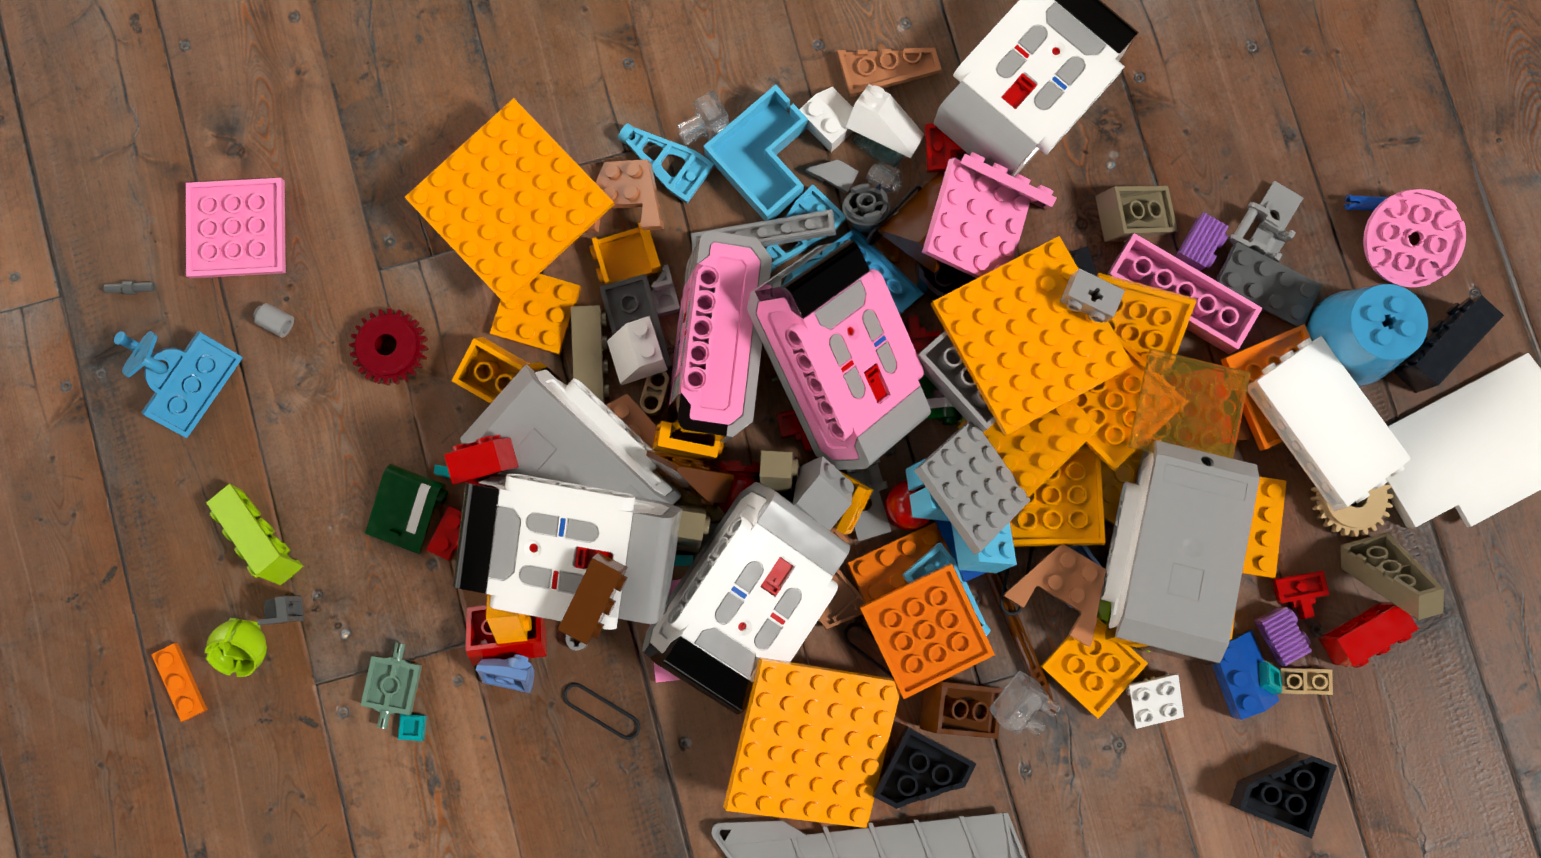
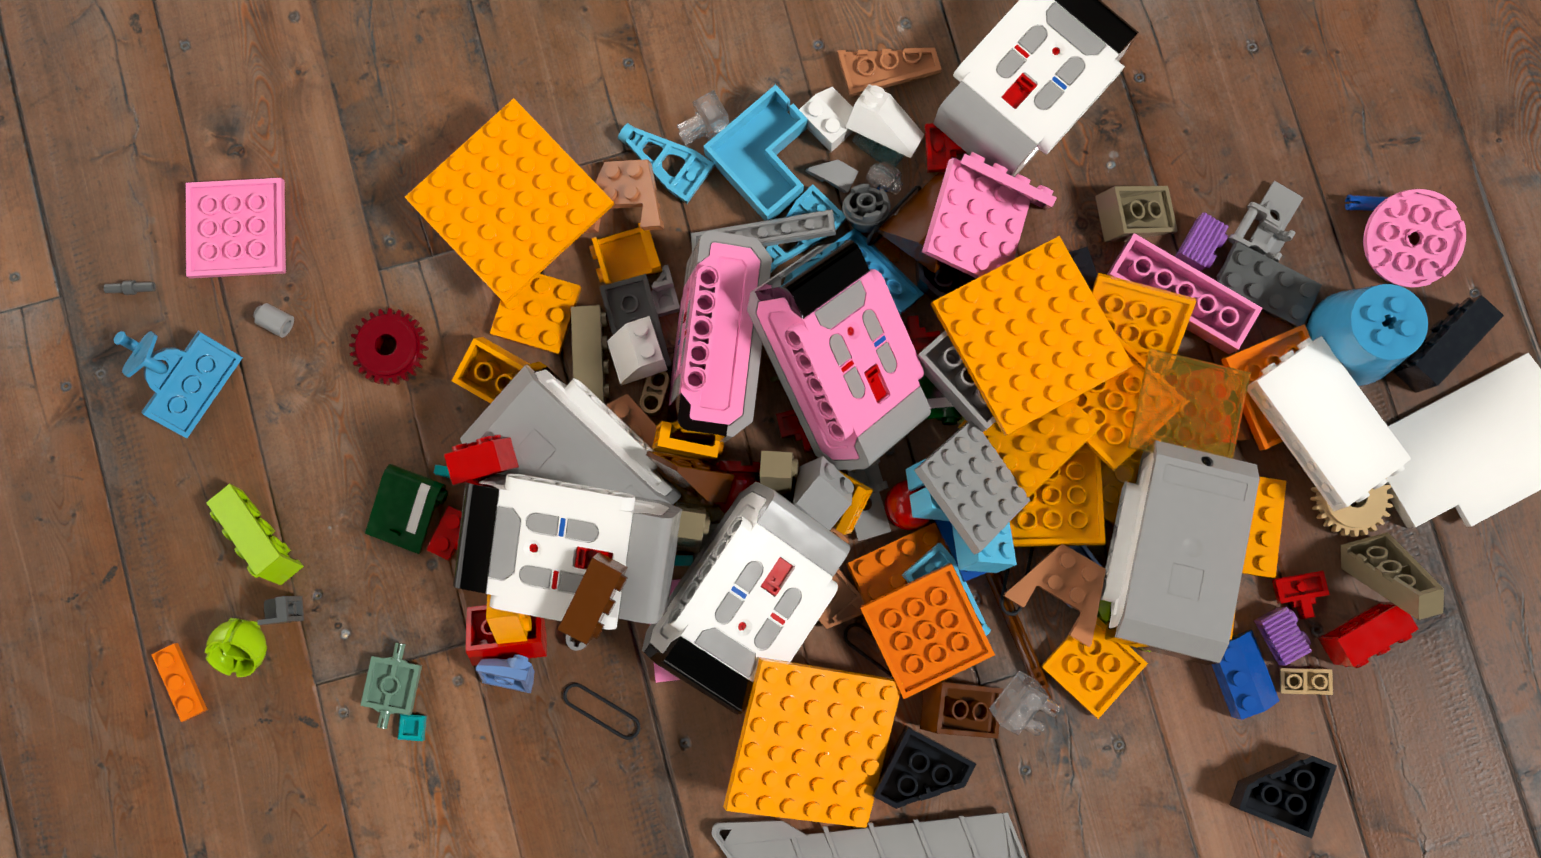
(1086, 287): light grey brick -> none
(1156, 700): white hinge -> none
(1270, 678): teal tile -> none

